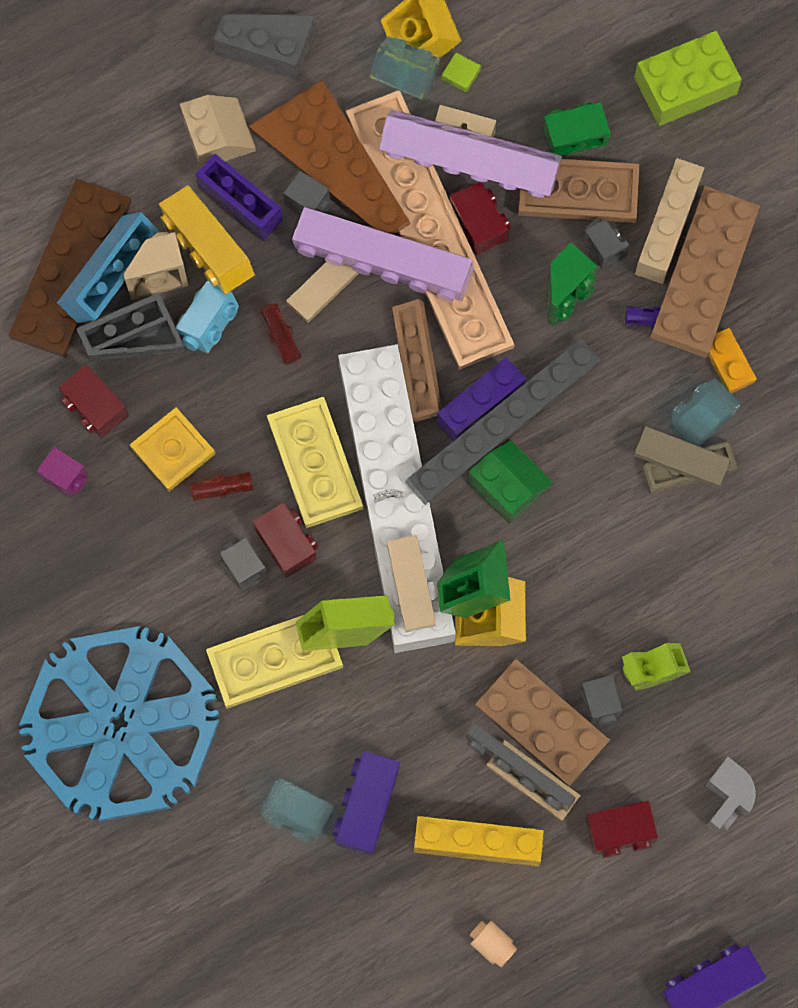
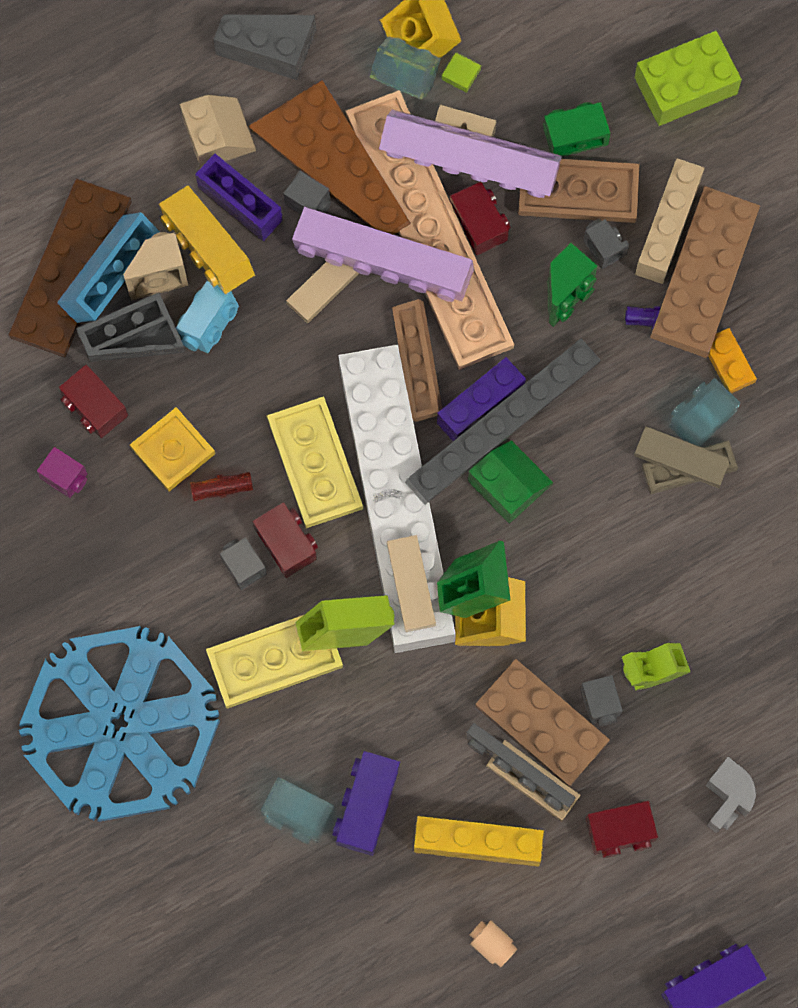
(280, 333): clear red pin -> none

